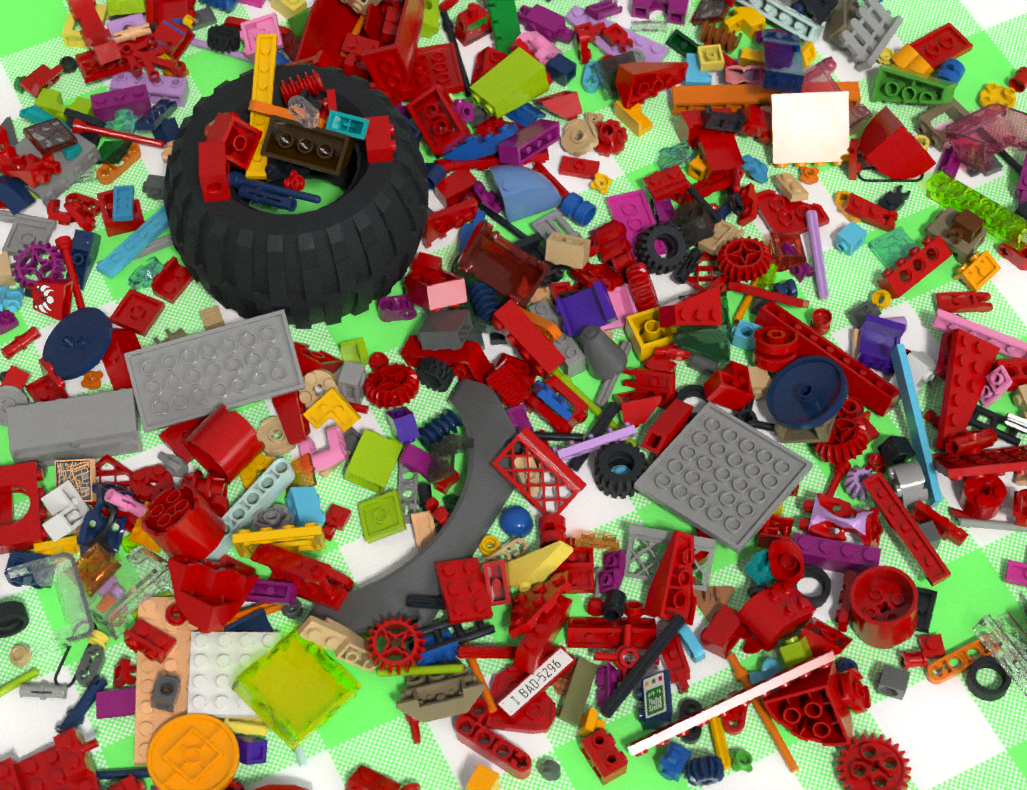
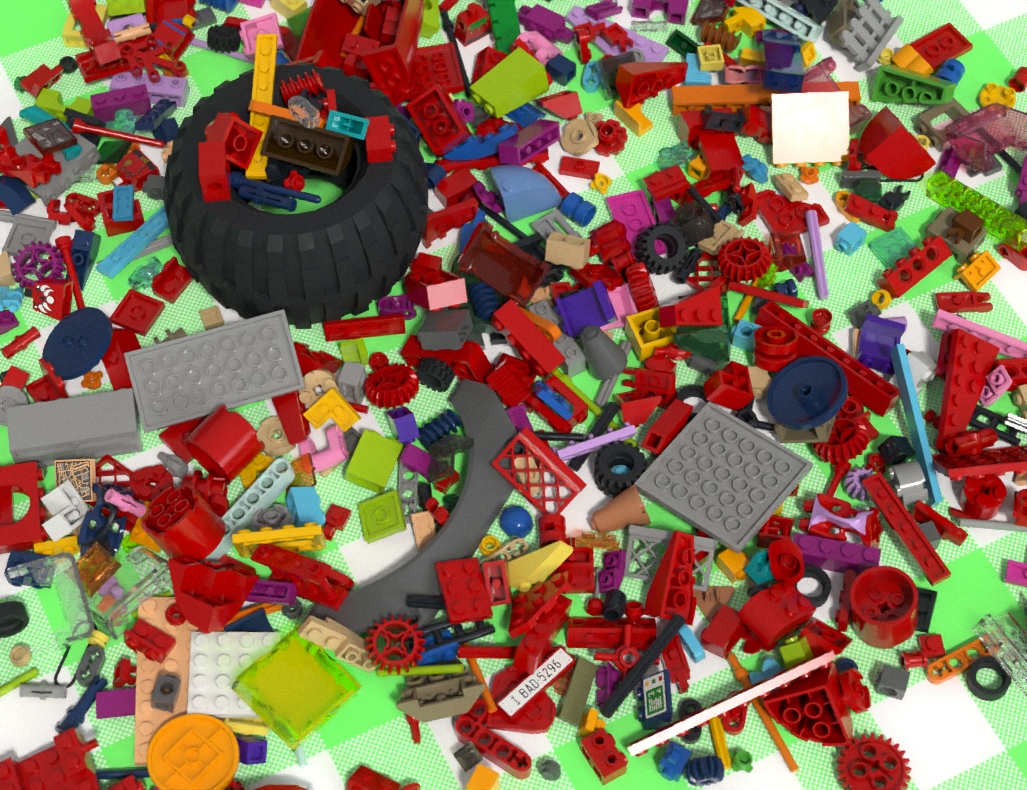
(134, 170): none -> red torso
(364, 327): none -> red tile
(468, 756): none -> clear smoke plate
(621, 512): none -> nougat cone
(733, 565): none -> light orange brick
(851, 178): none -> dark grey tile
(868, 189): none -> clear green head

